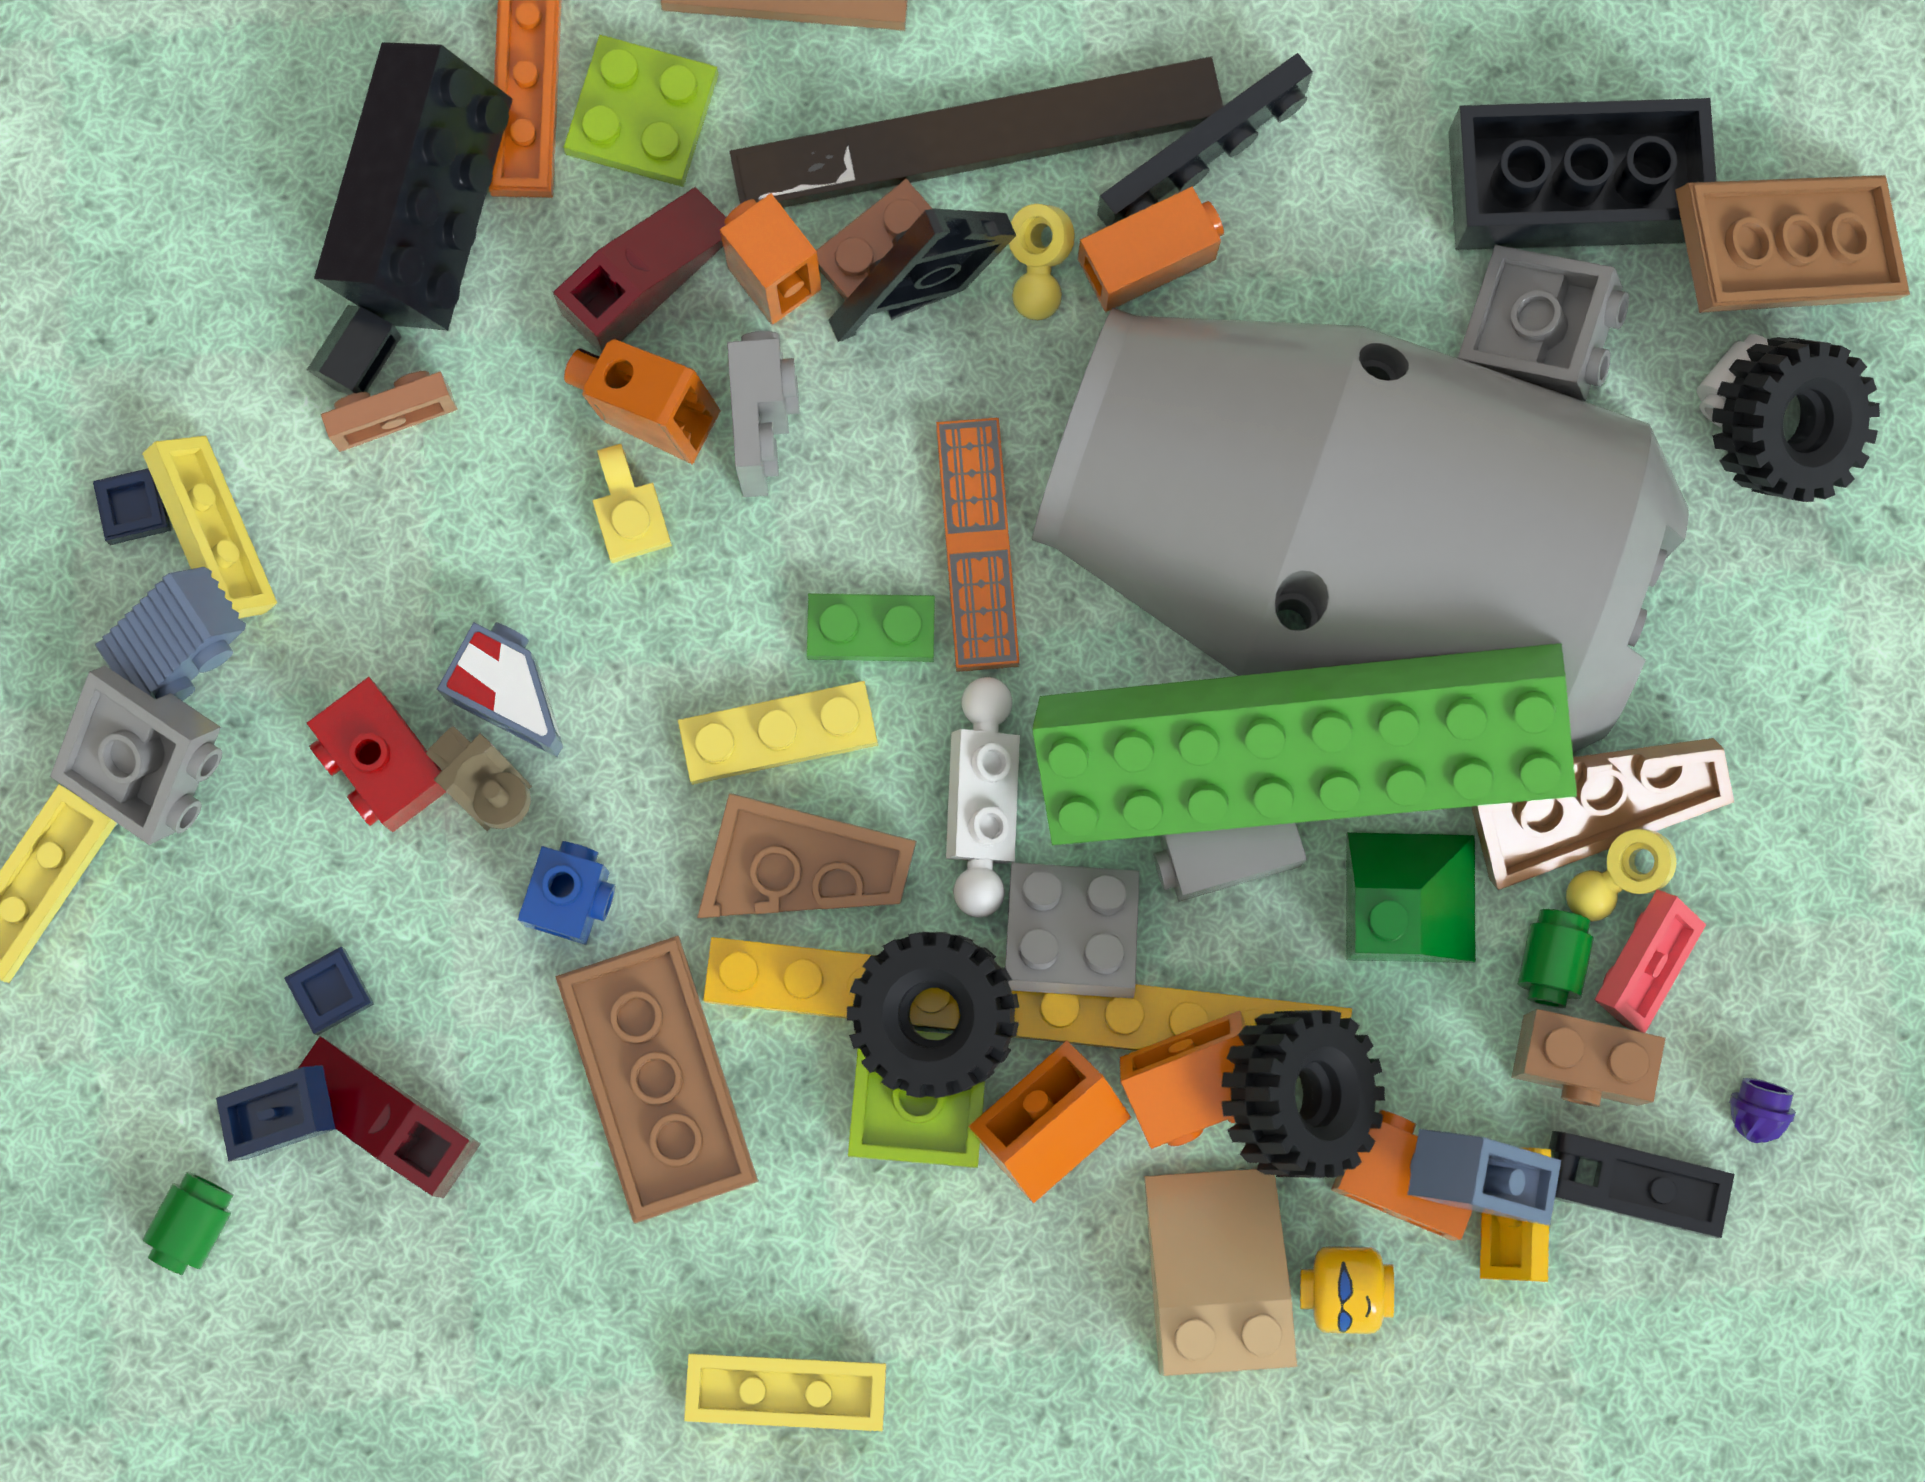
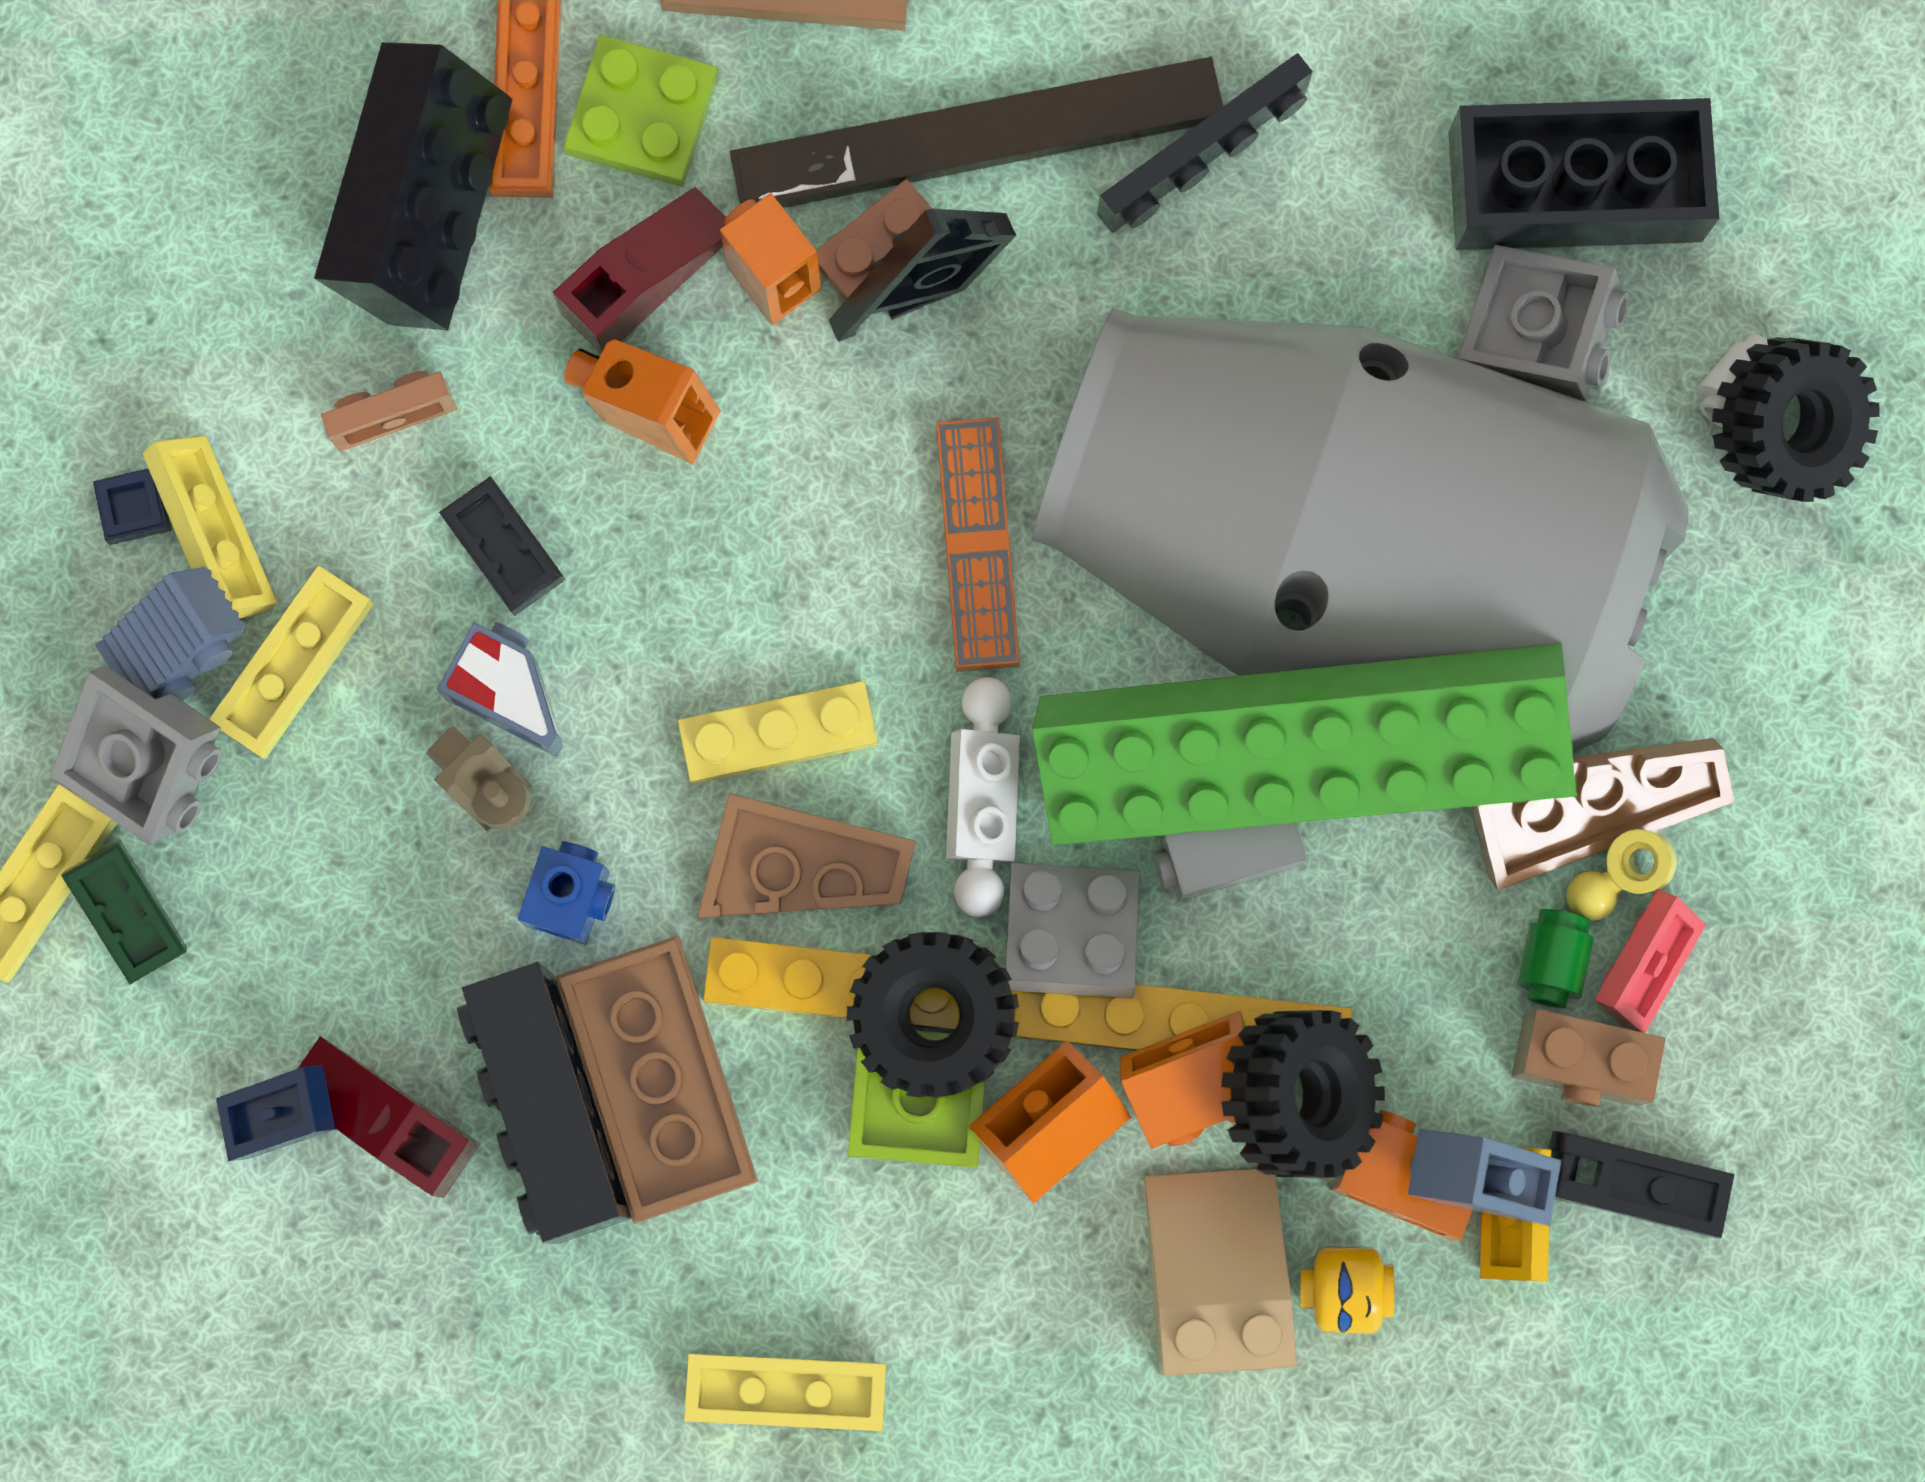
(124, 911): none -> dark green plate
(188, 1223): green brick -> none
(291, 662): none -> light yellow plate
(329, 991): dark blue tile -> none
(355, 350): black piece -> none
(377, 755): red brick -> none
(502, 546): none -> black plate
(544, 1103): none -> black brick
(629, 515): light yellow plate -> none
(761, 398): light grey plate -> none
(870, 627): bright green plate -> none
(1037, 291): light yellow plate -> none
(1150, 248): orange brick -> none
(1410, 897): green slope -> none
(1761, 1110): dark purple plate -> none
(1791, 242): medium nougat tile -> none

